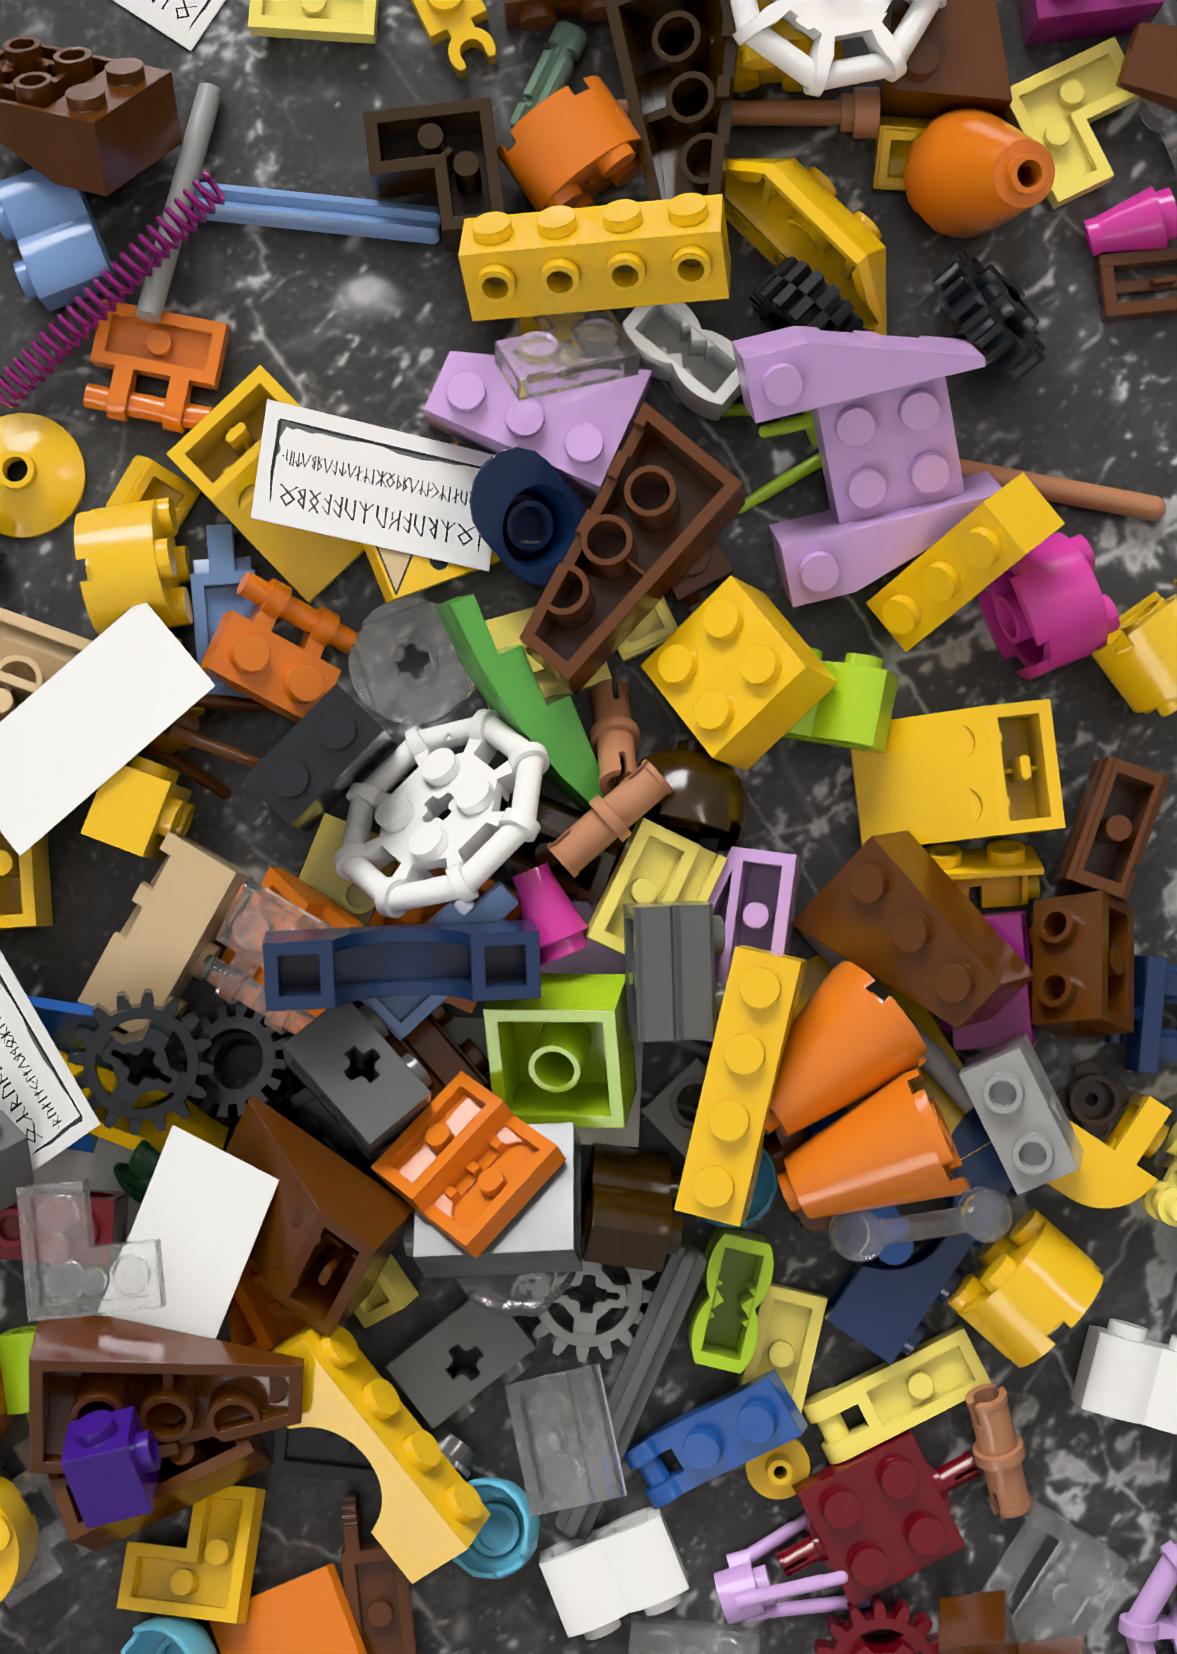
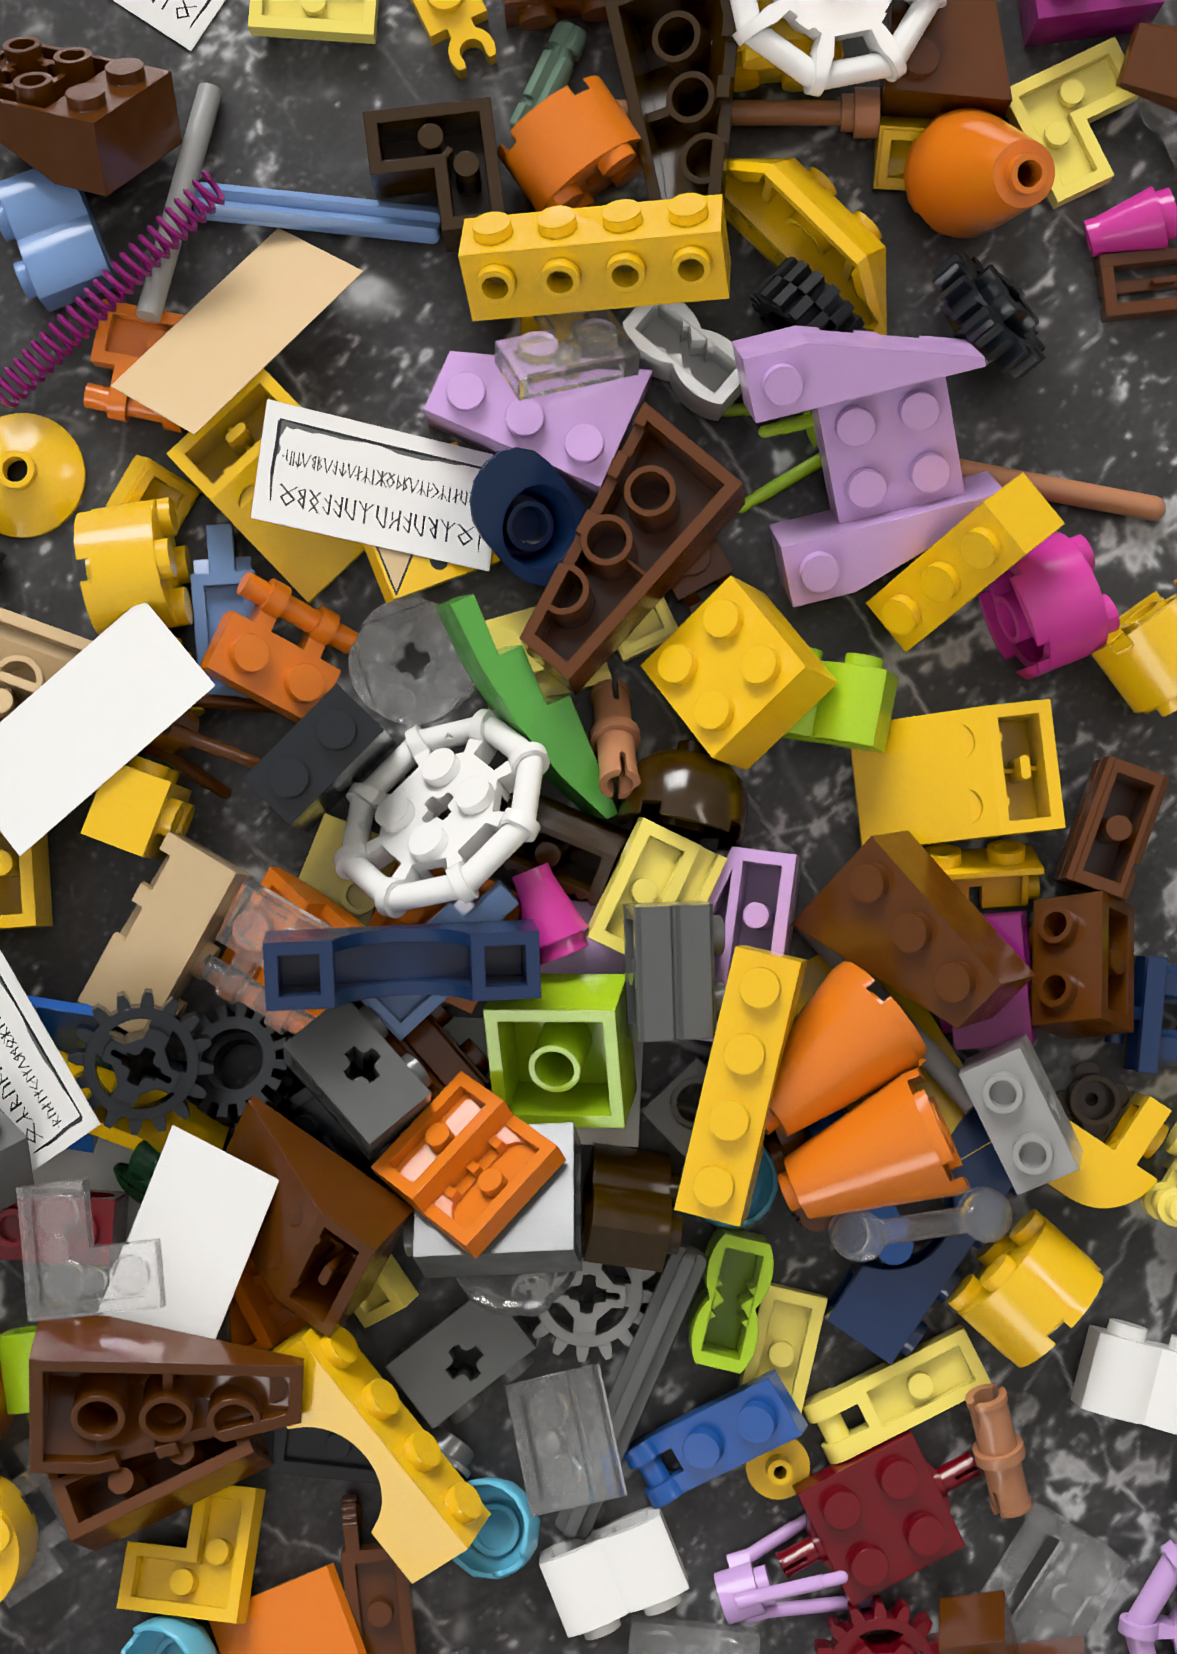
(111, 1466): dark purple brick -> none
(236, 330): none -> tan sticker
(610, 818): nougat pin -> none

